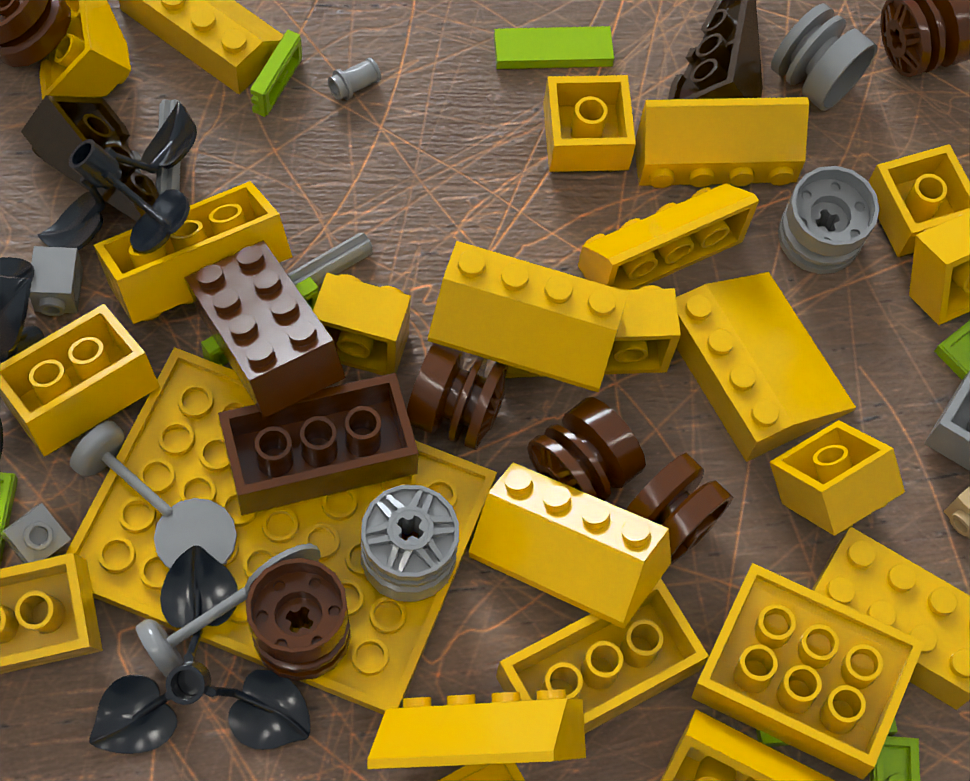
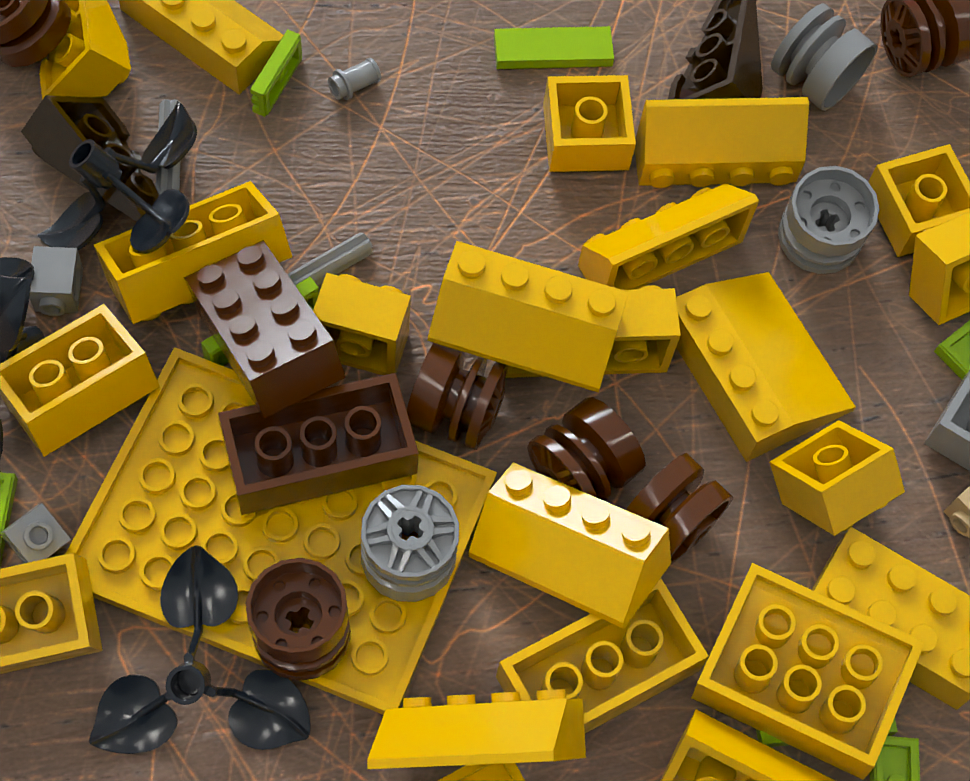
(163, 647): light grey piece -> none
(183, 524): light grey piece -> none

